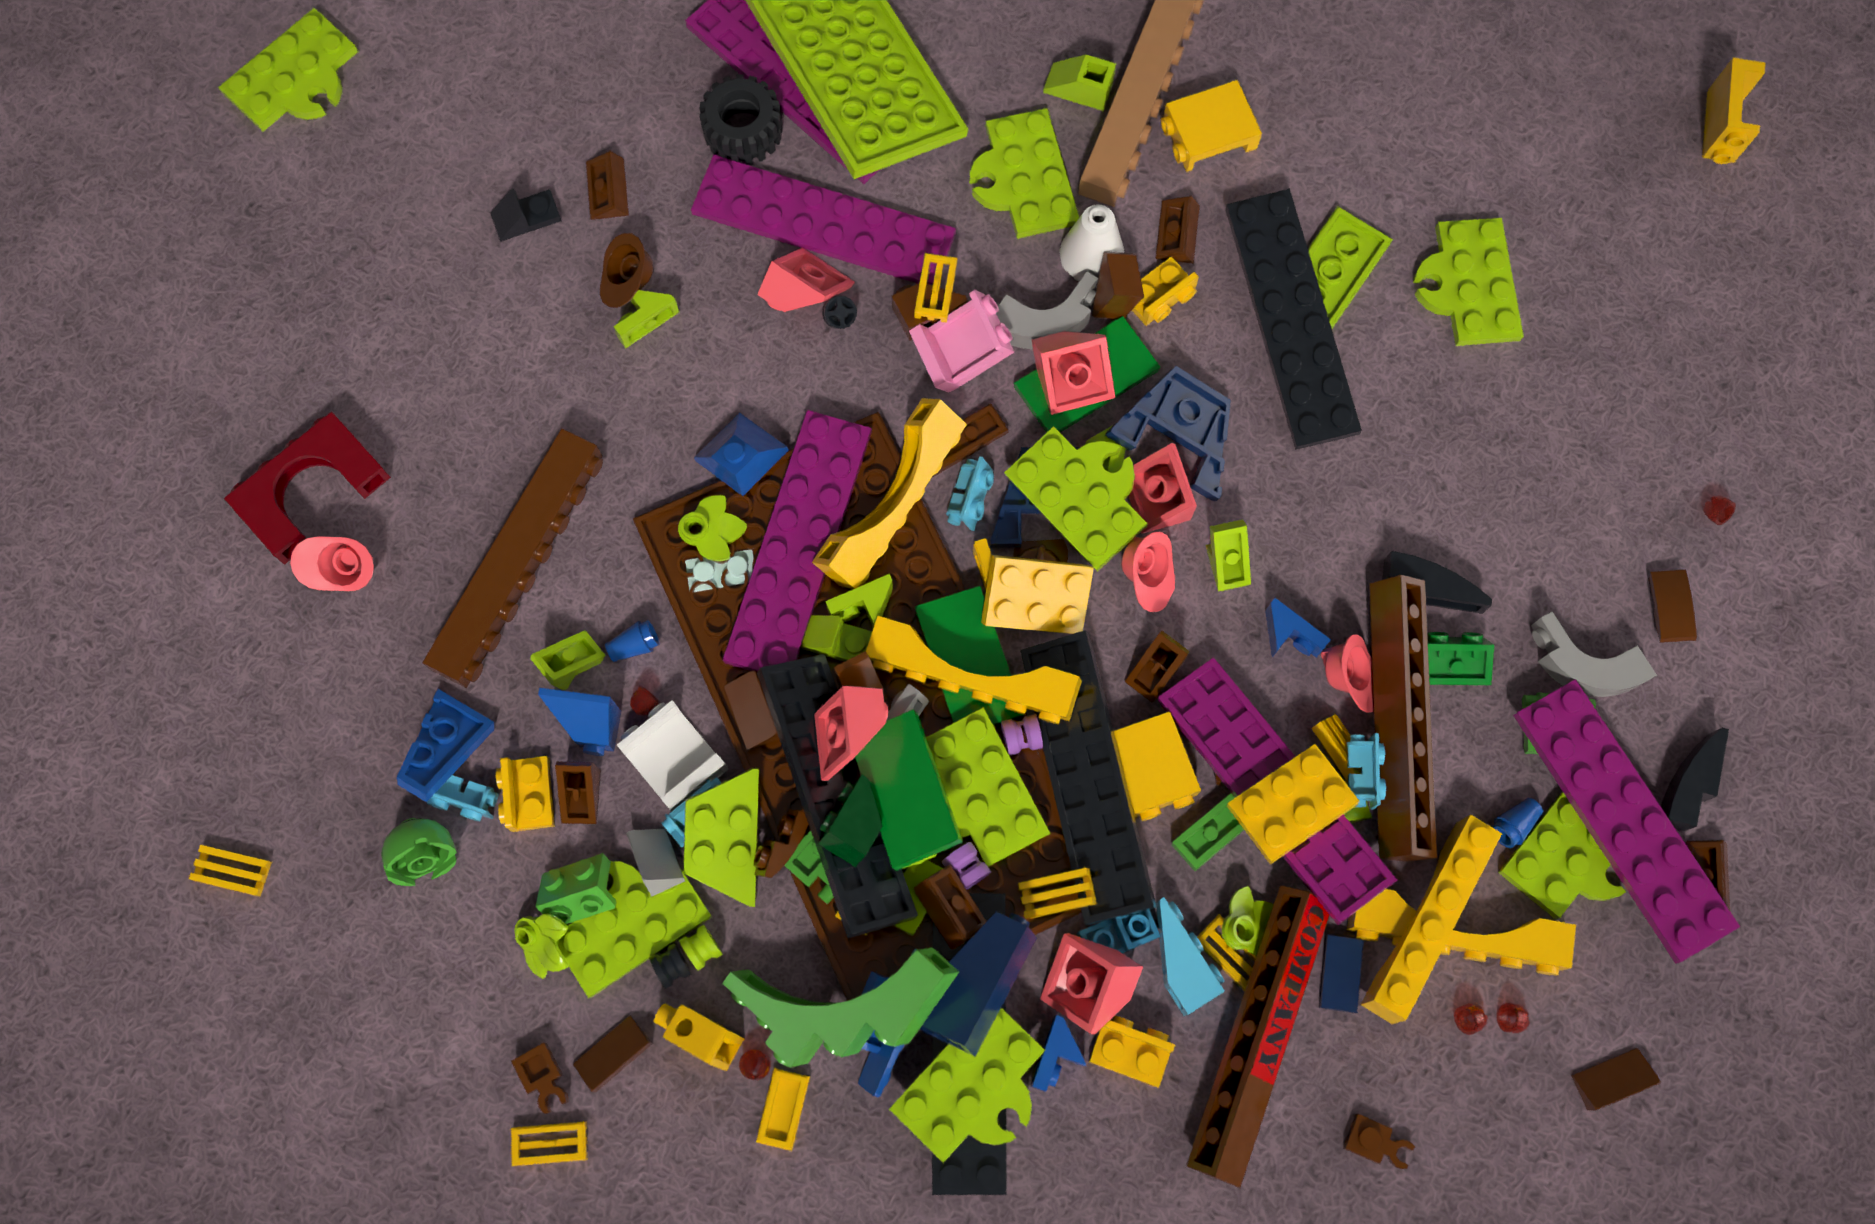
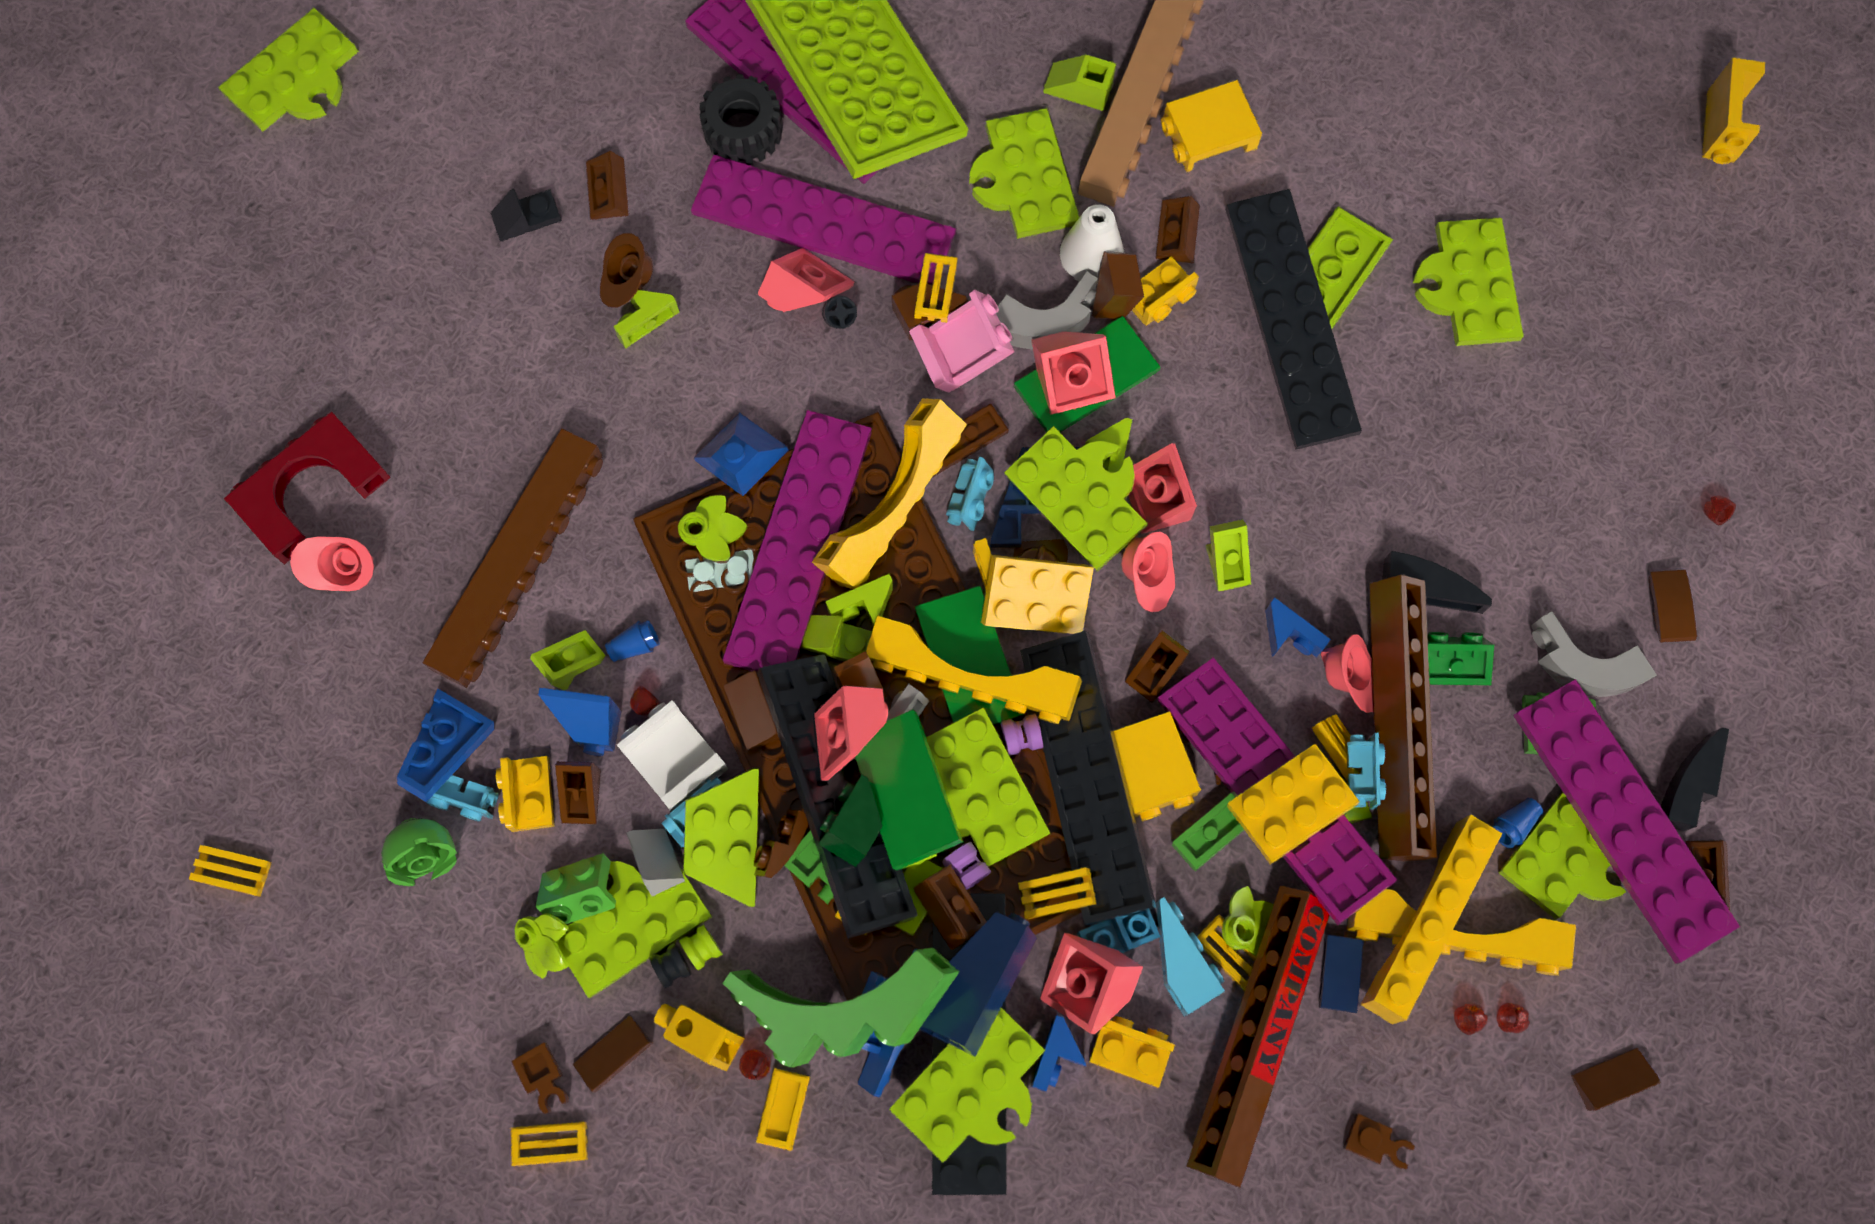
(1188, 415): dark blue wing -> none

